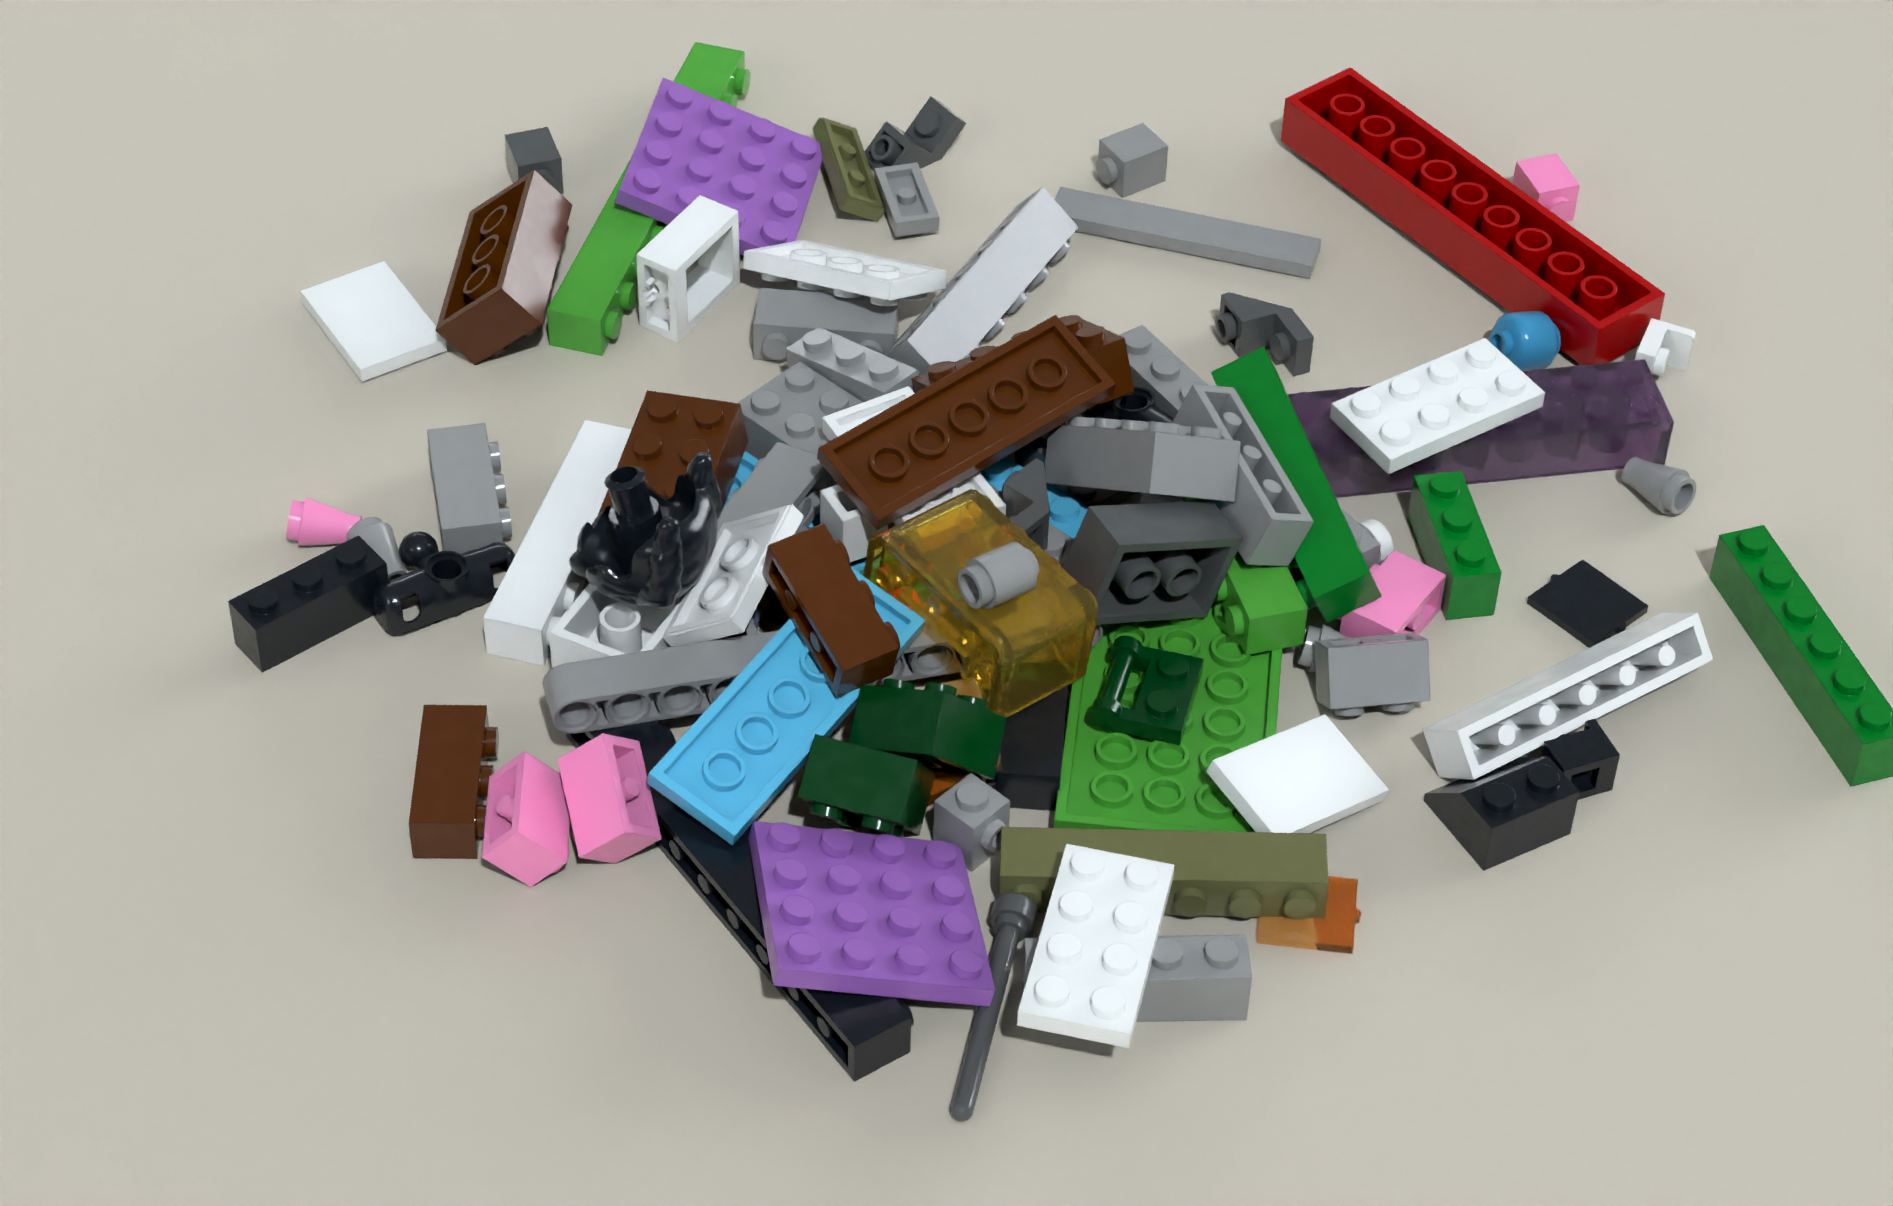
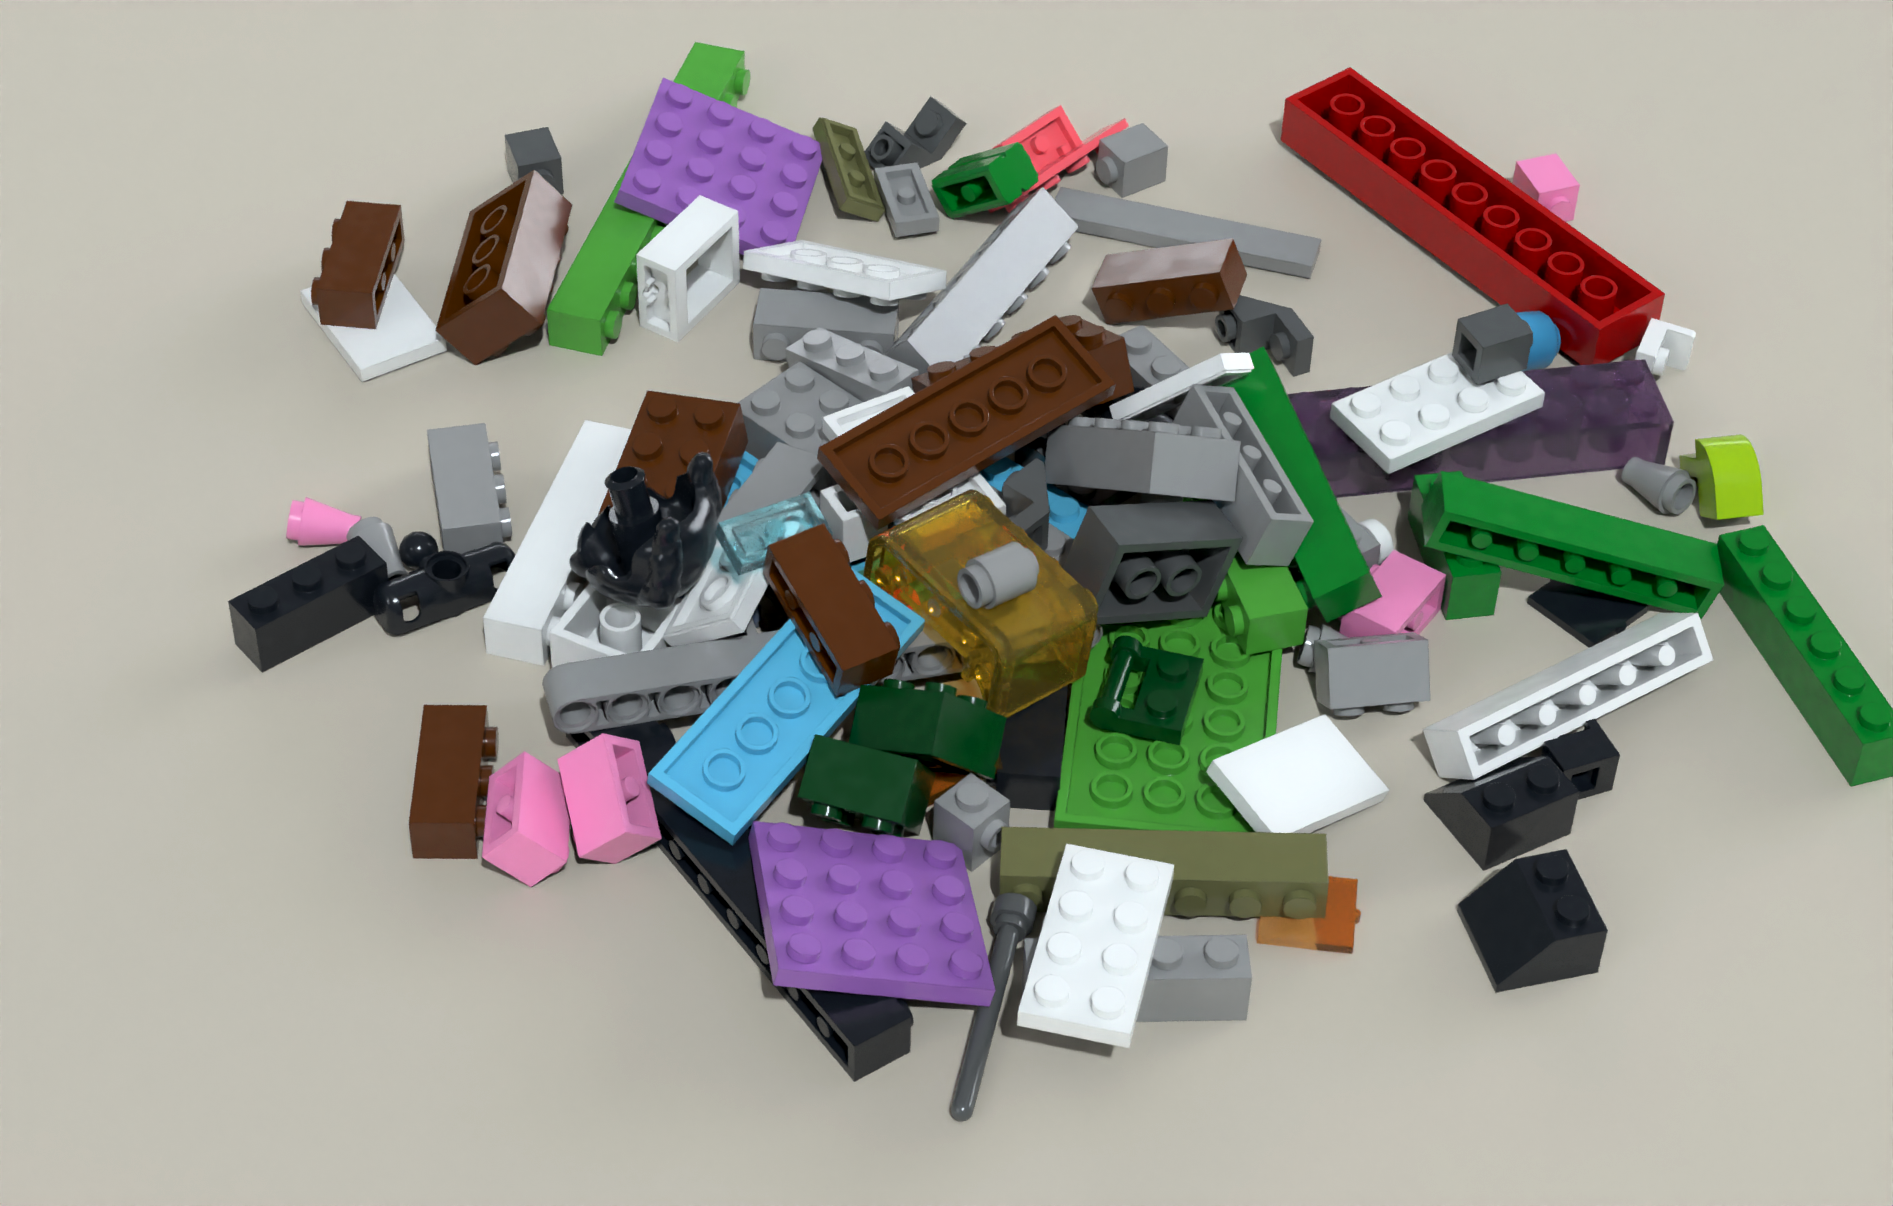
(359, 265): none -> reddish brown brick
(749, 534): none -> clear light blue plate
(985, 180): none -> green brick
(1055, 147): none -> coral bracket
(1169, 281): none -> reddish brown brick
(1173, 390): none -> white tile
(1492, 343): none -> dark grey brick
(1534, 923): none -> black slope
(1571, 544): none -> green brick
(1726, 477): none -> lime brick

